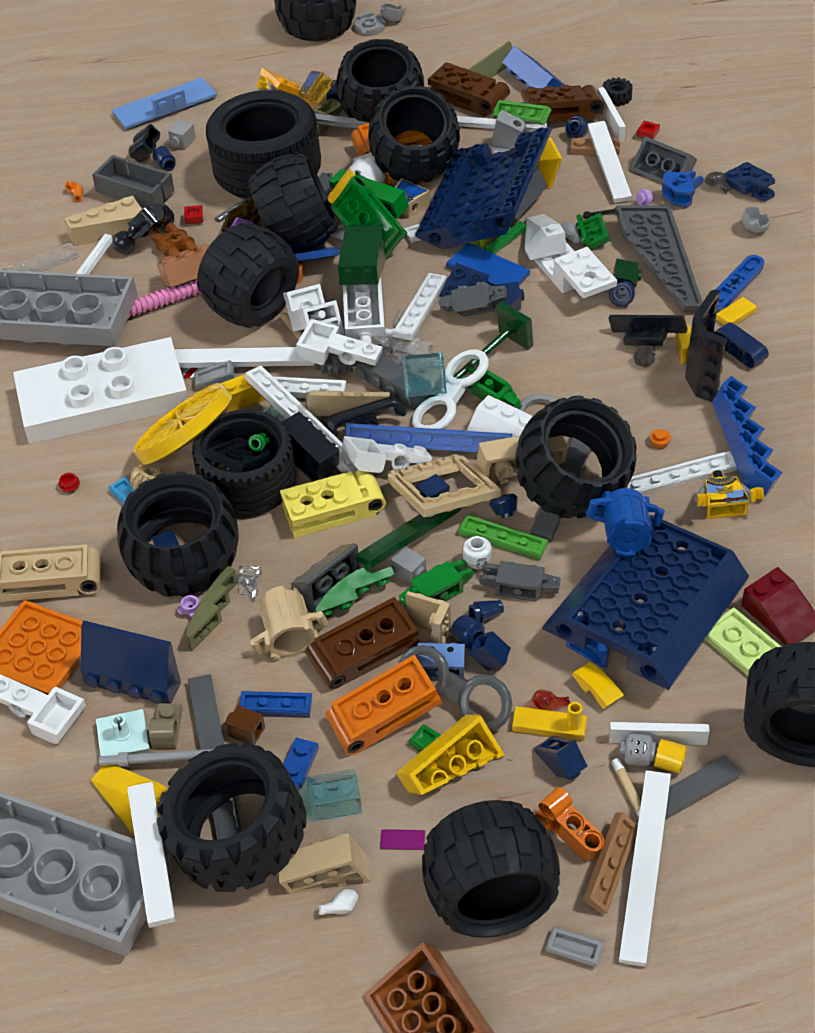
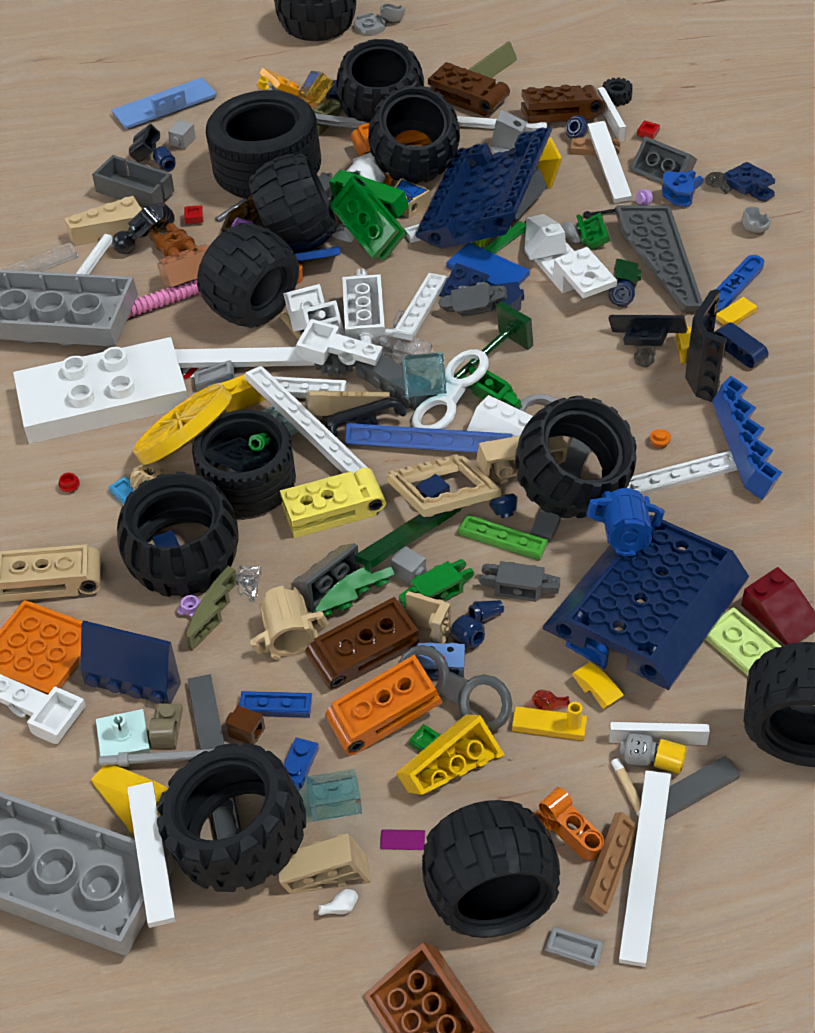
(75, 189): orange arm -> none
(311, 448): black slope -> none
(333, 195): yellow tile -> none
(362, 255): dark green slope -> none
(371, 456): white plate -> none
(477, 552): white head -> none
(490, 651): dark blue brick -> none
(528, 112): bright green tile -> none
(529, 70): slope -> none
(561, 757): dark blue slope -> none
(726, 496): torso -> none

